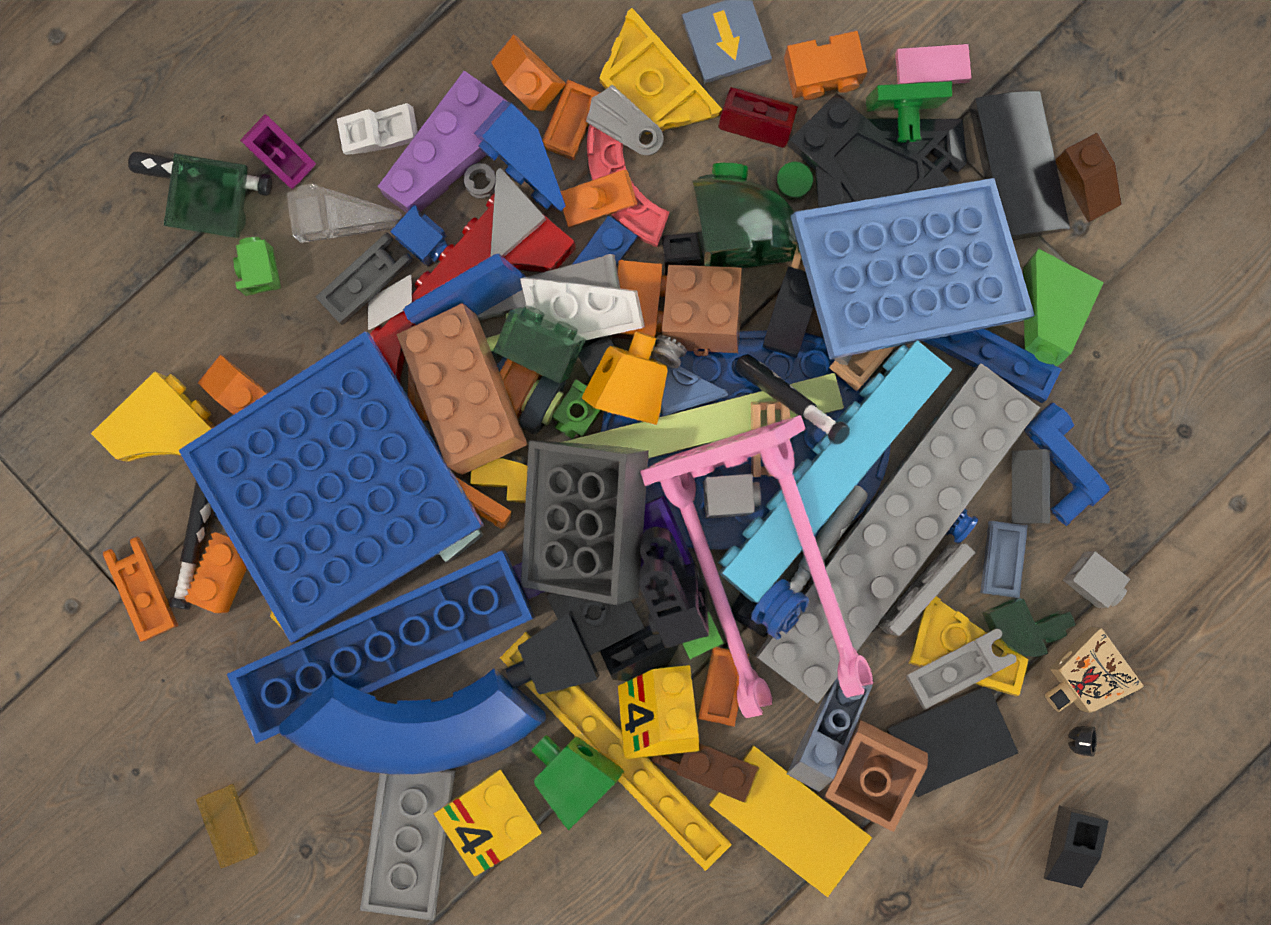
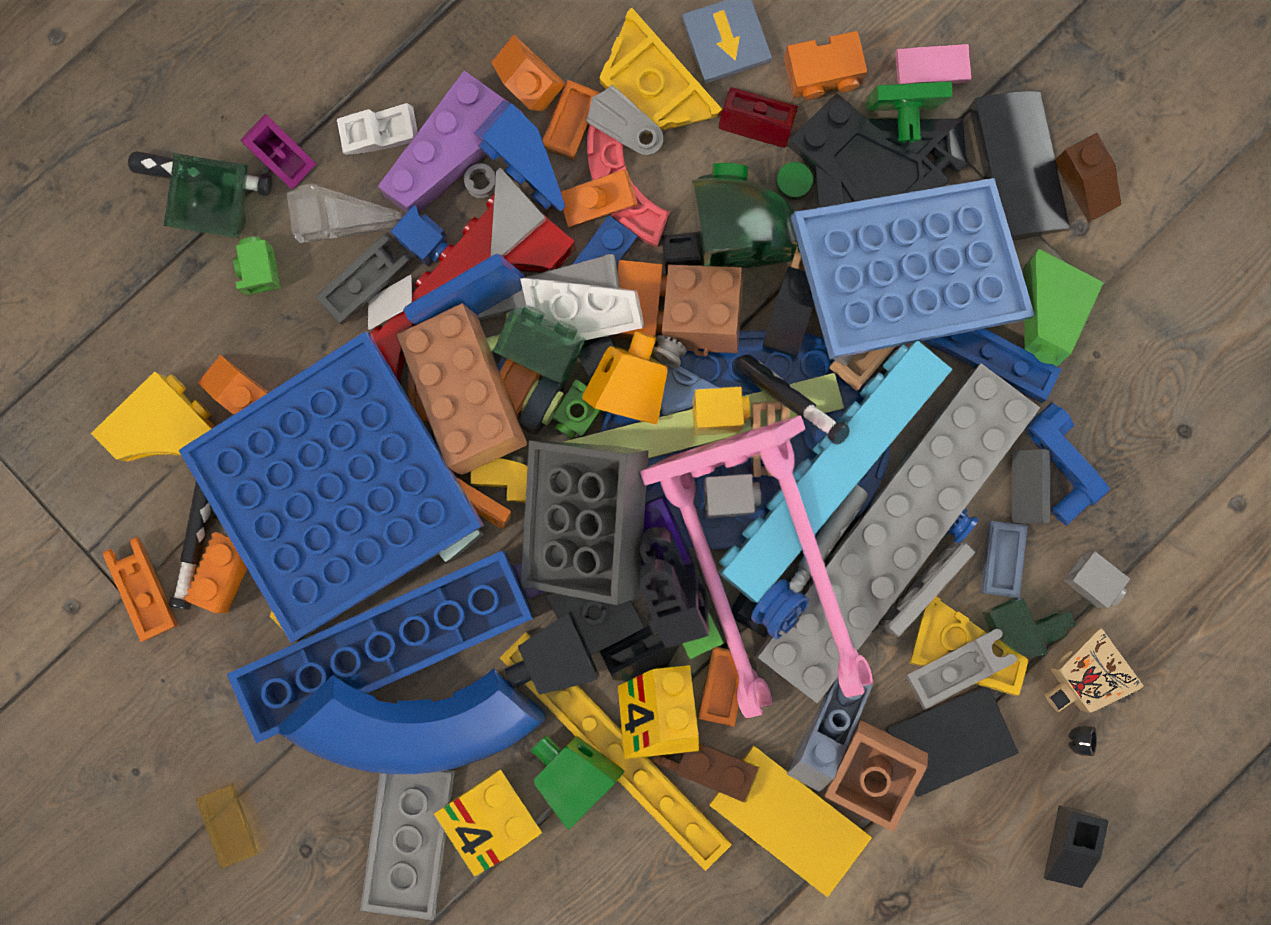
(719, 411): none -> yellow brick

